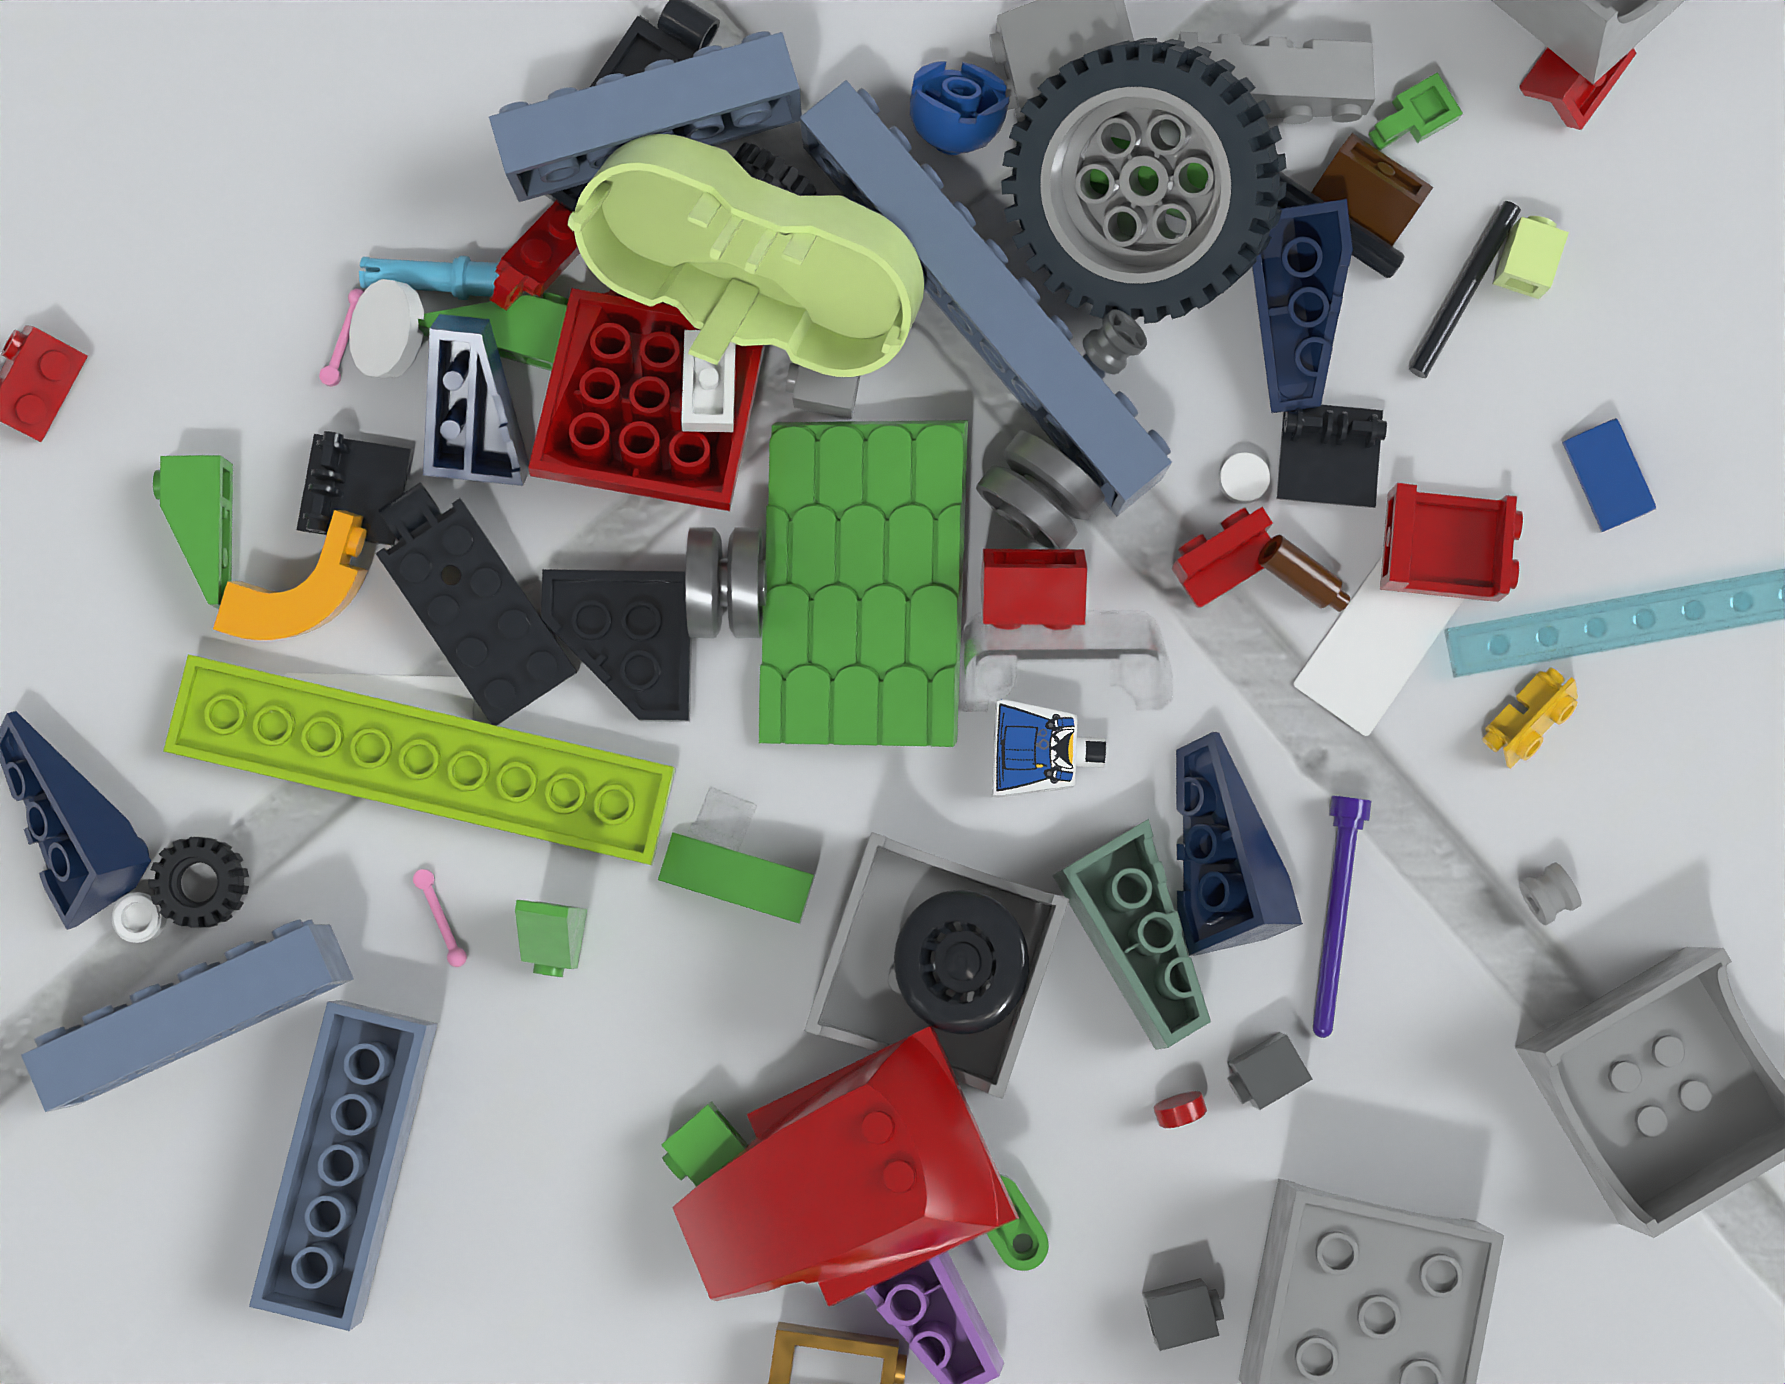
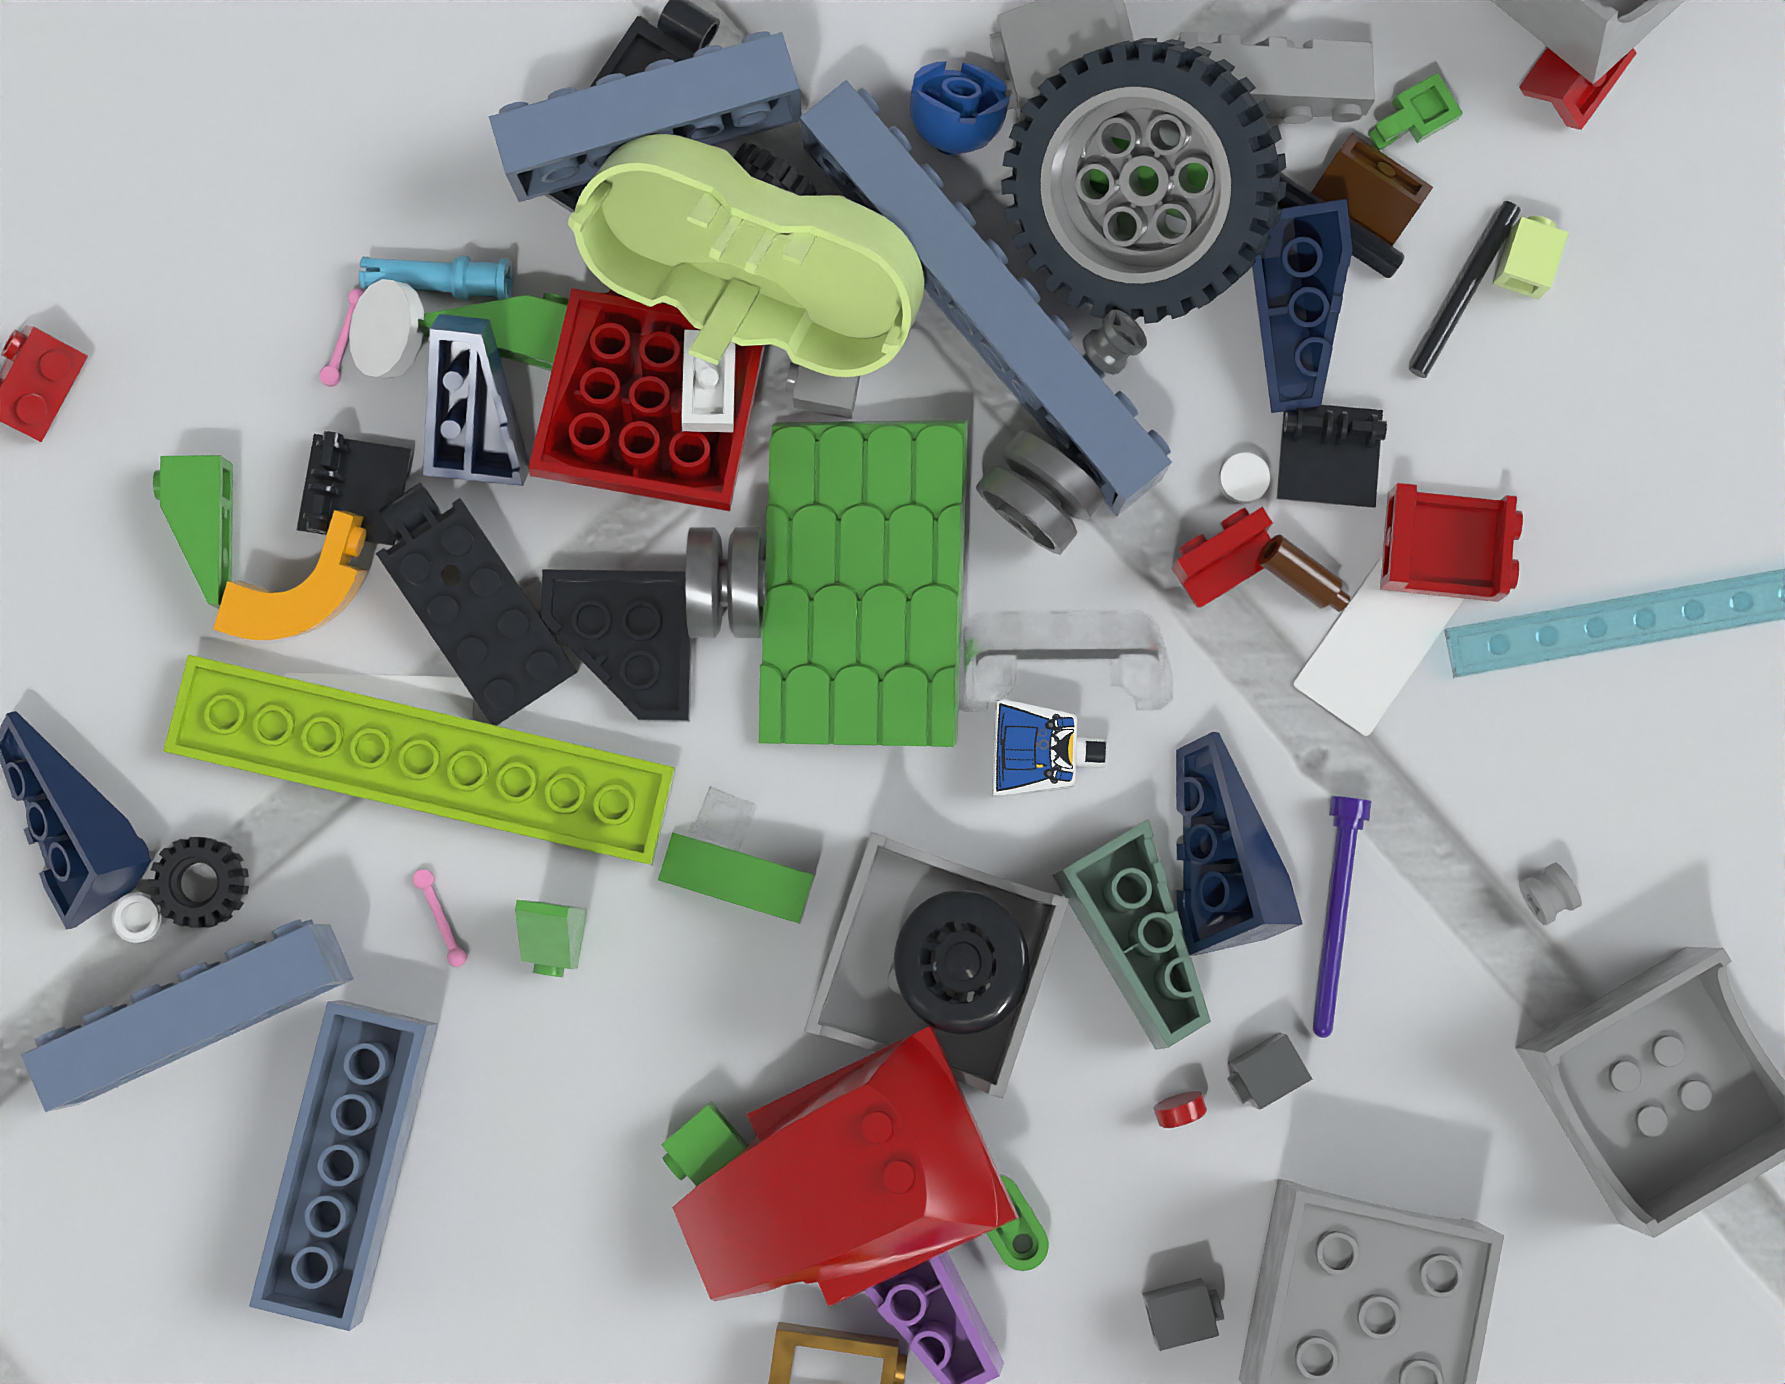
(536, 258): red hinge -> none
(1033, 588): red slope -> none
(1546, 703): yellow hinge -> none
(1609, 475): blue slope -> none

